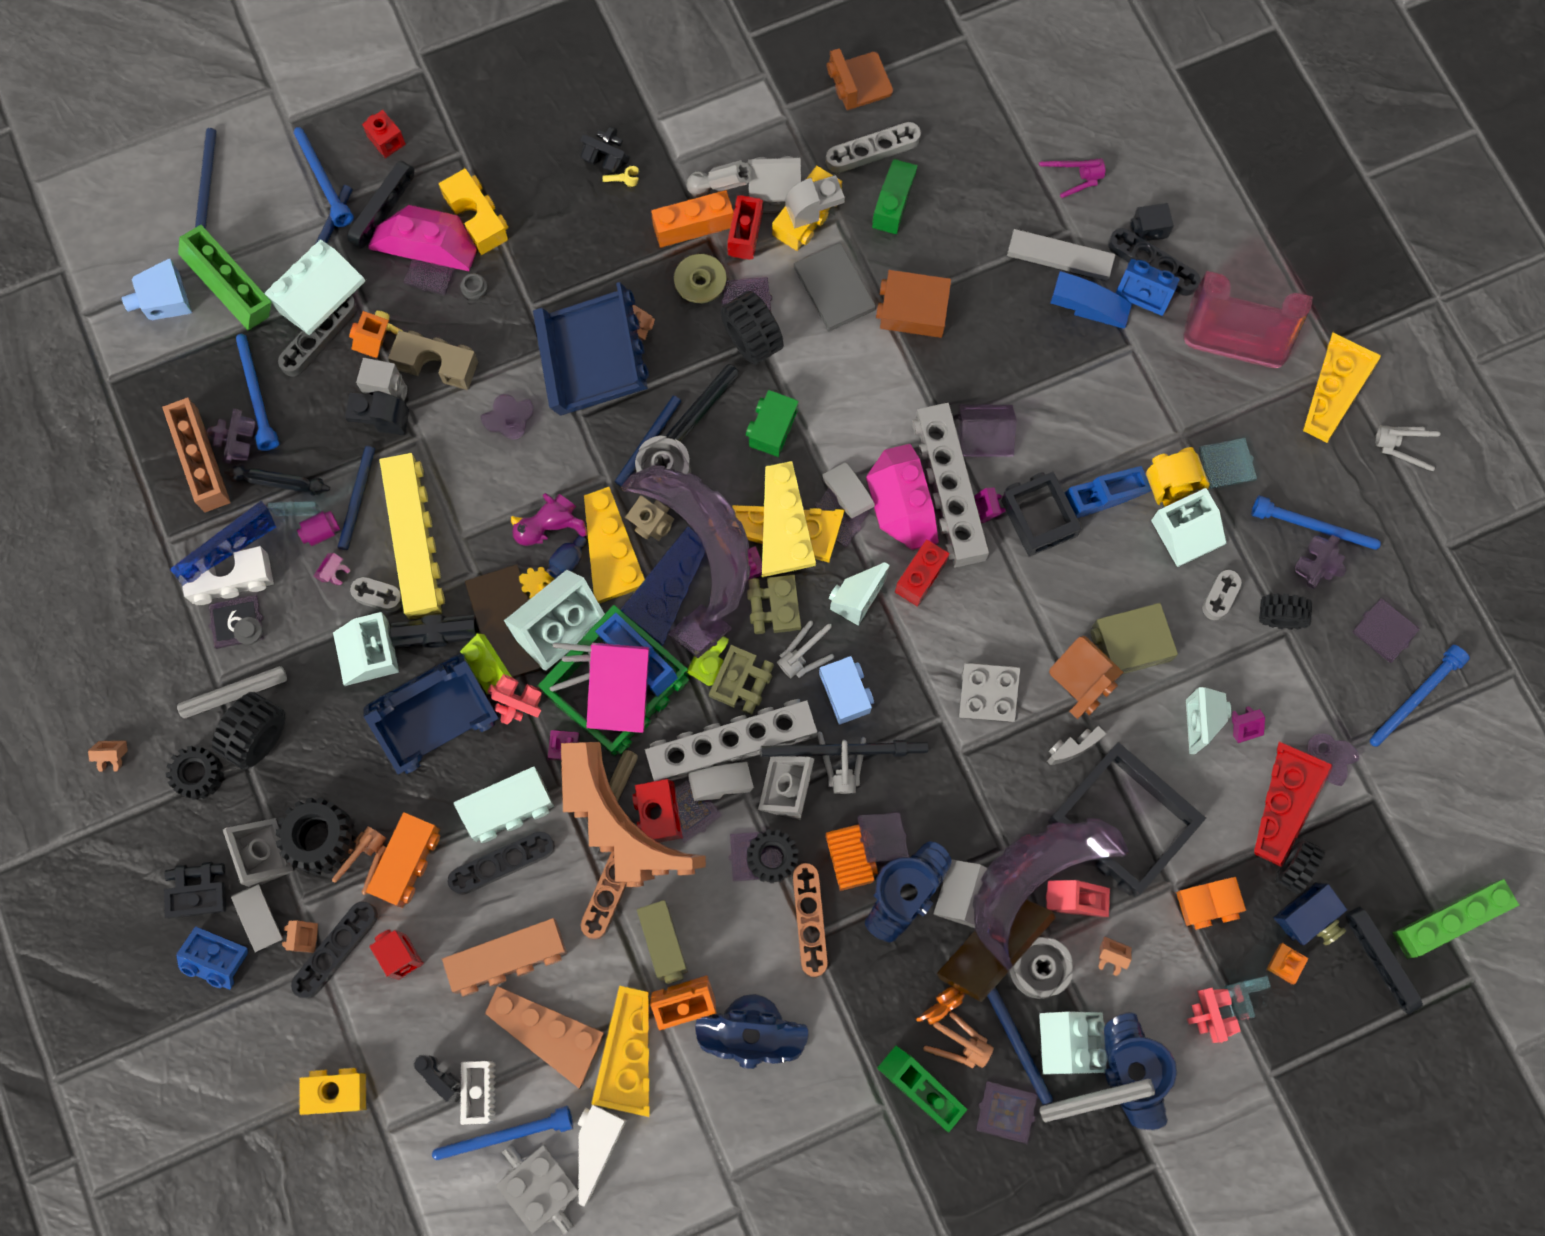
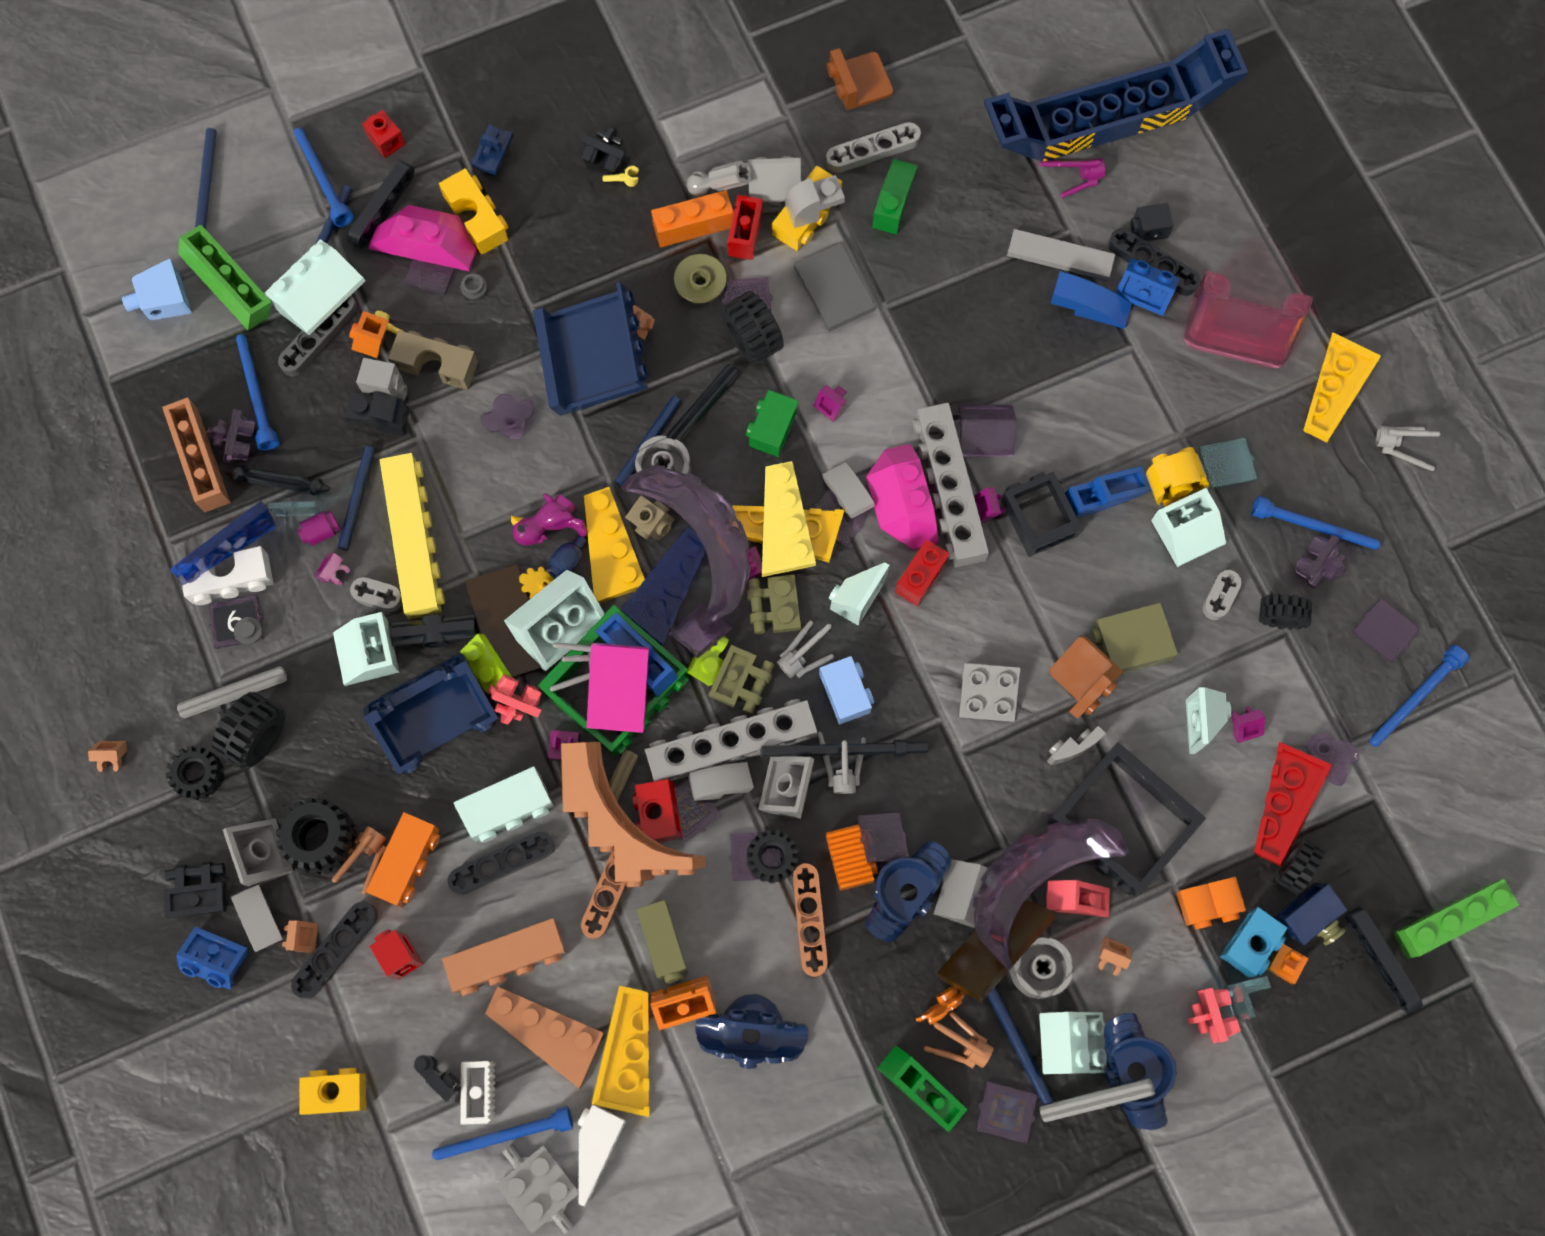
(492, 150): none -> dark blue hips
(831, 402): none -> magenta tile
(914, 303): dark orange brick -> none
(1119, 104): none -> dark blue slope
(1239, 951): none -> dark azure brick

